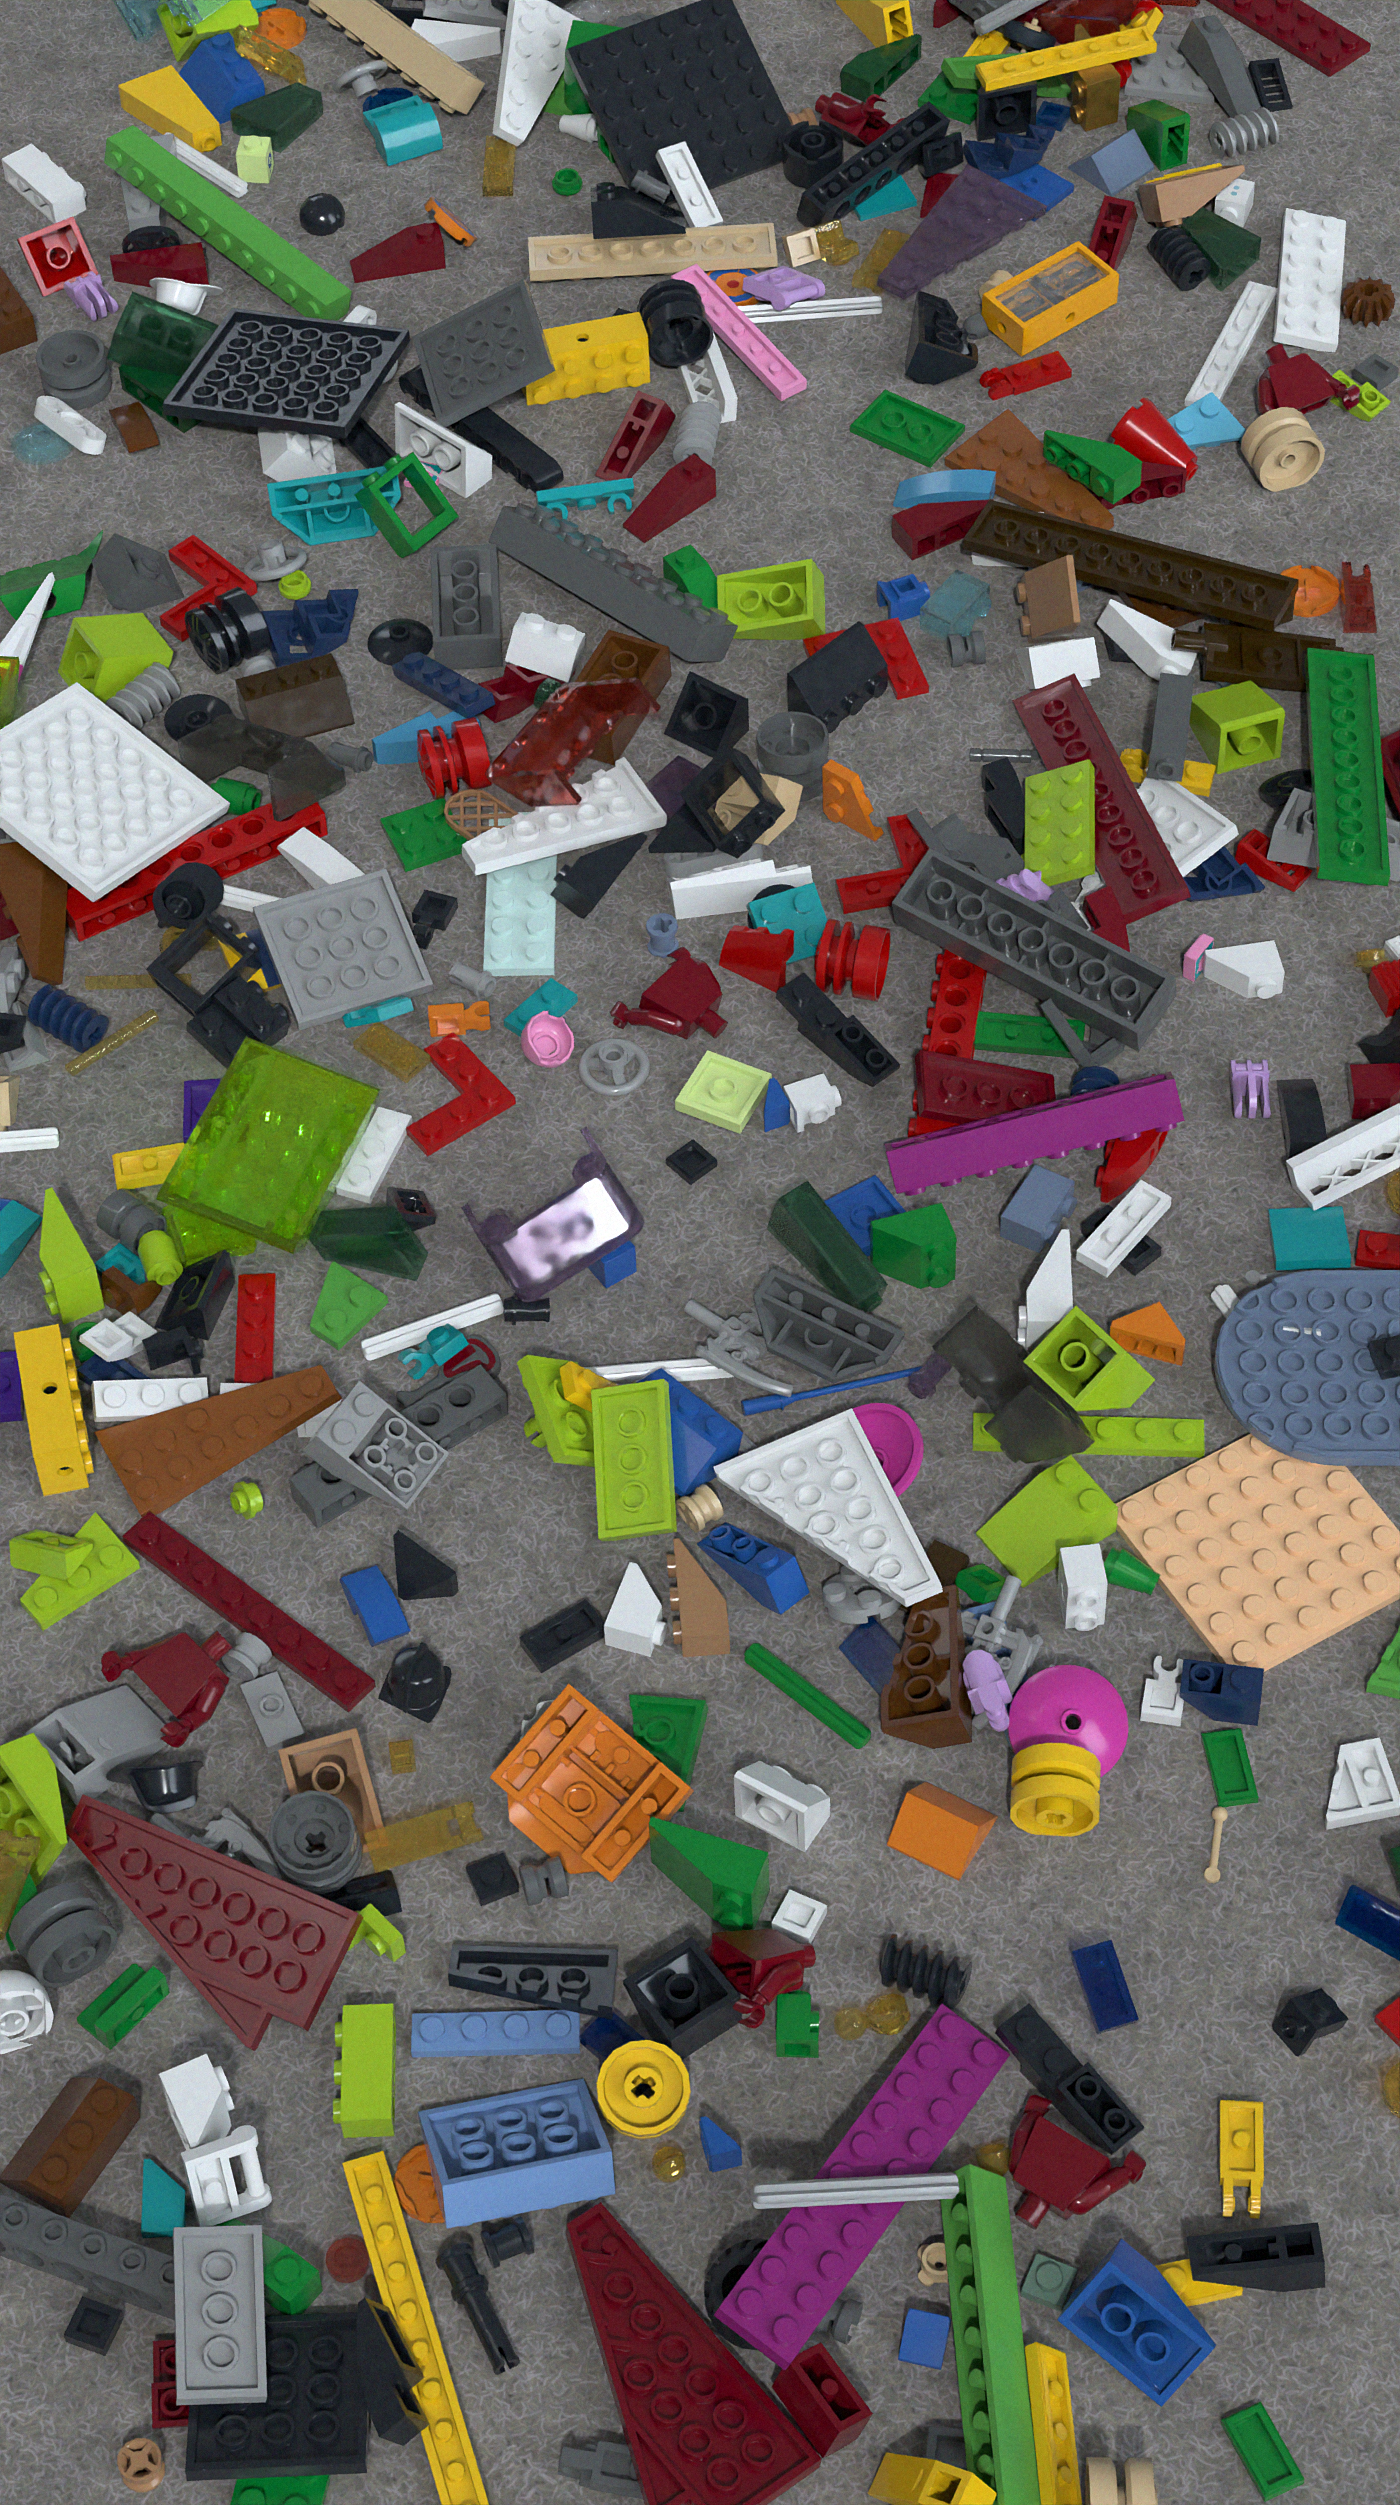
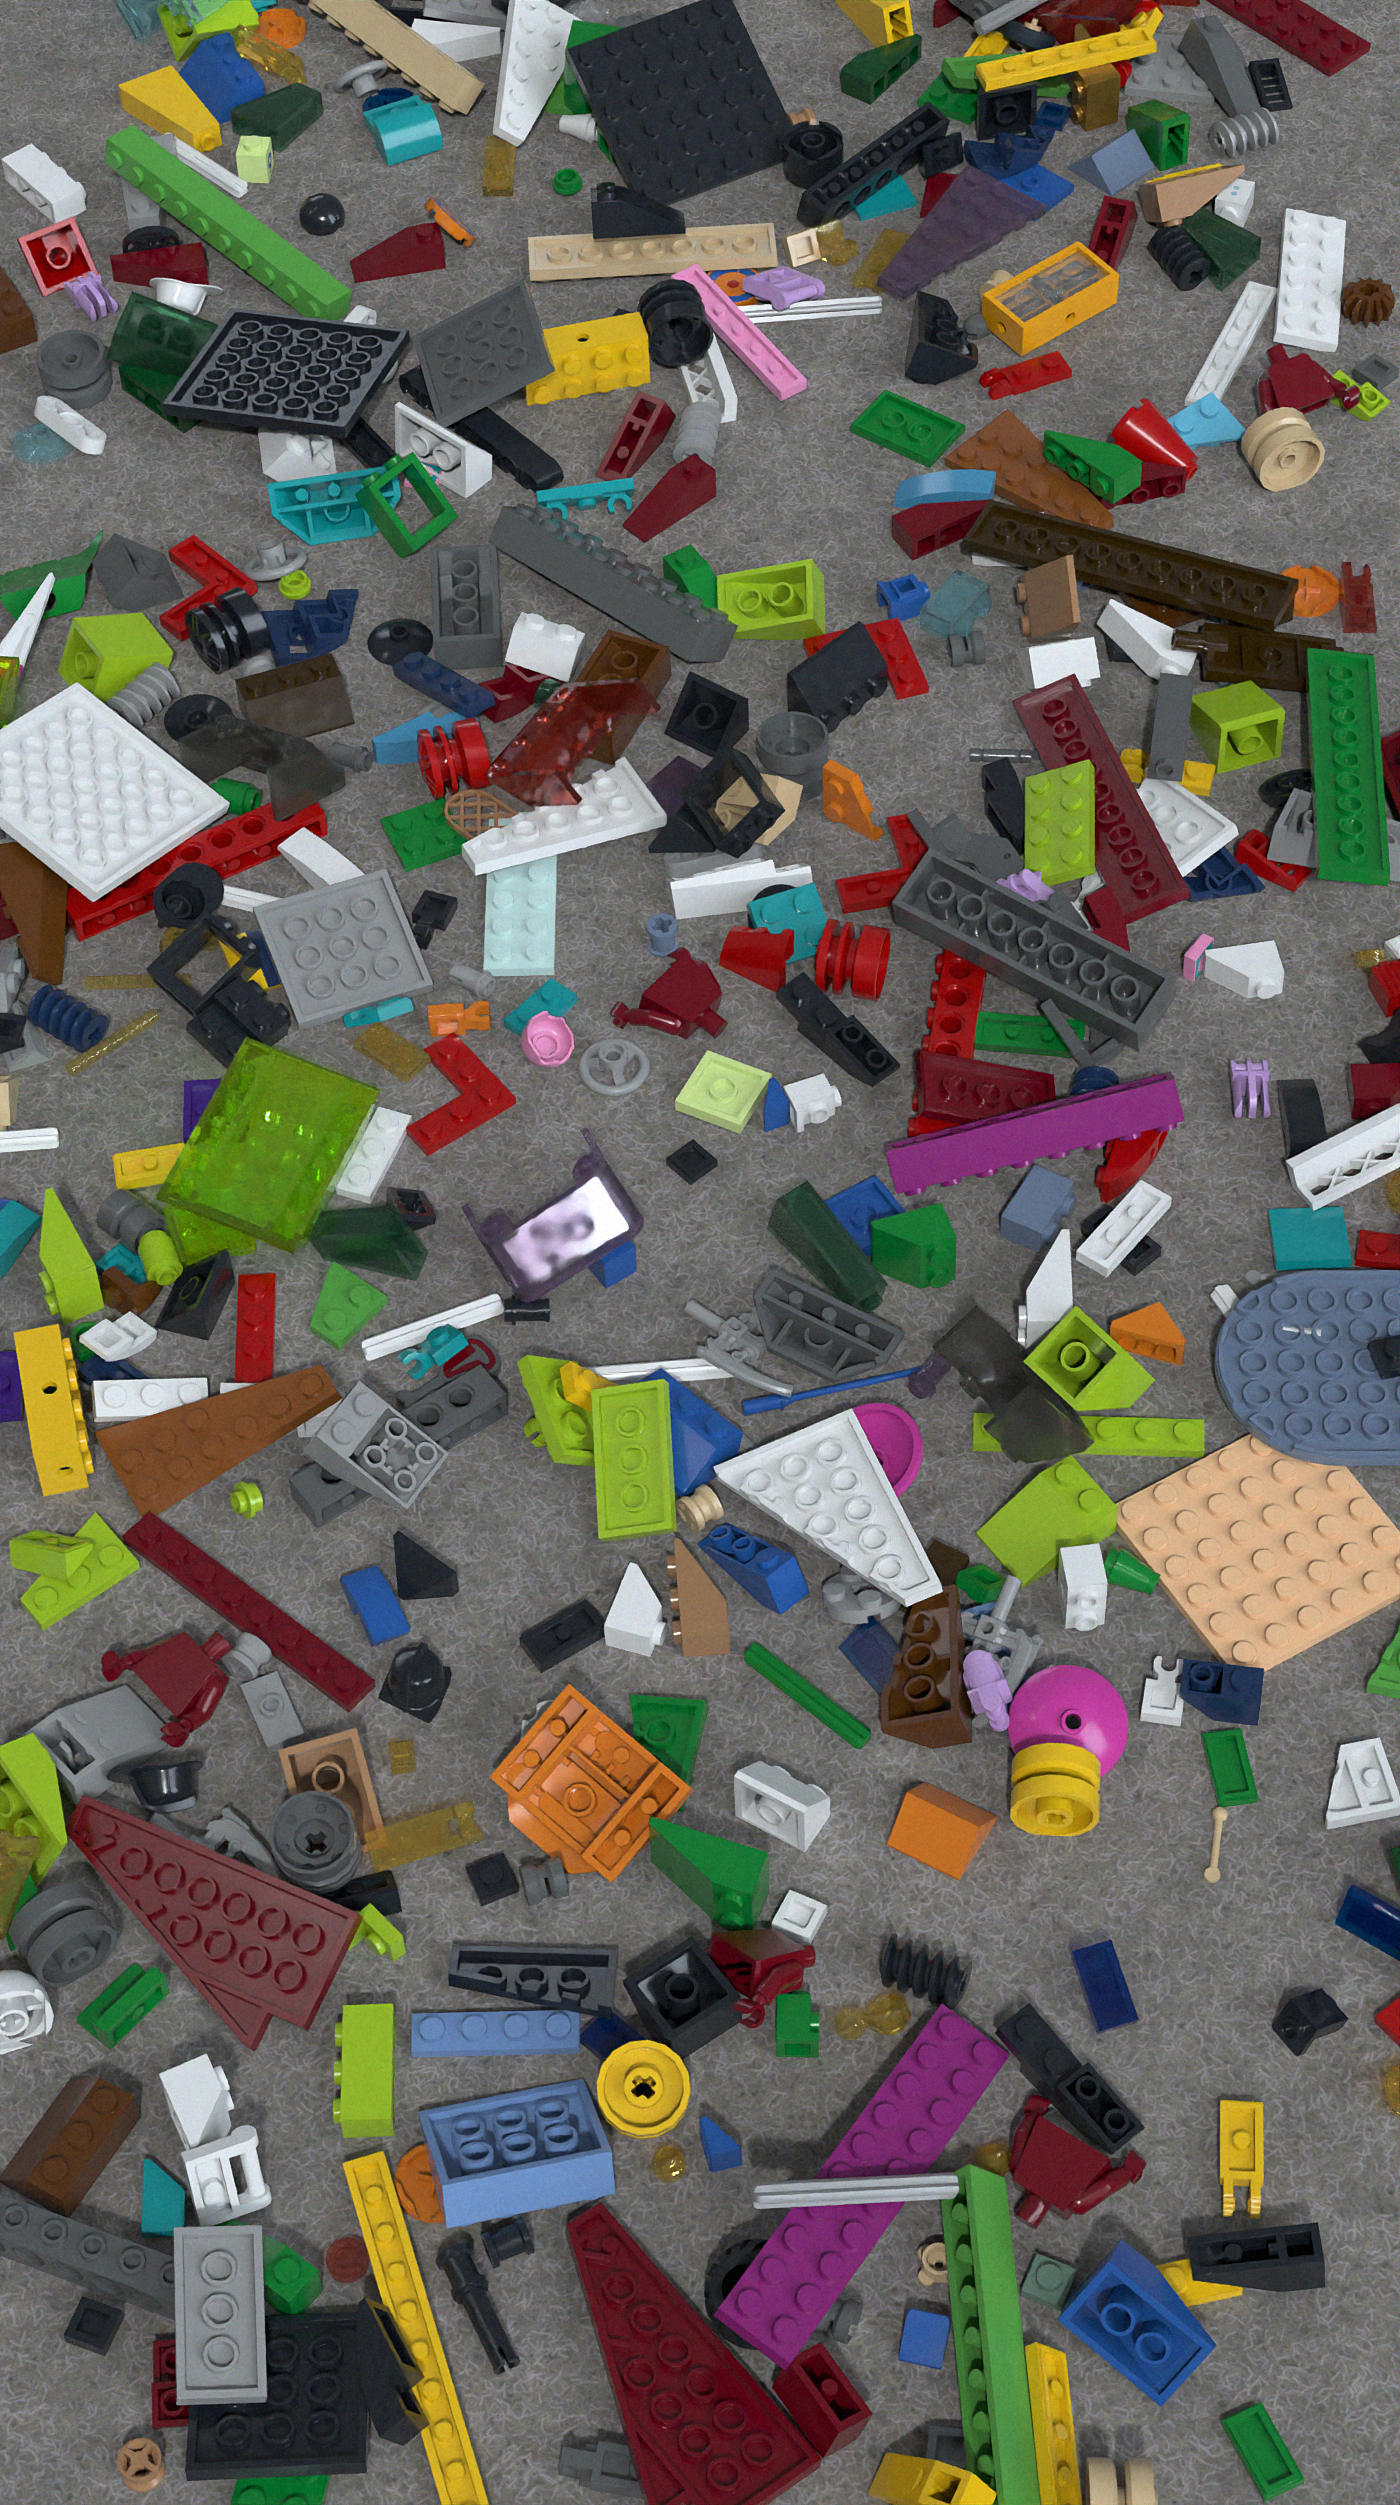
(134, 427): reddish brown slope -> none
(172, 1347): black bracket -> none
(593, 874): black slope -> none
(650, 186): dark grey pin -> none
(688, 186): white plate -> none
(853, 118): dark red torso -> none

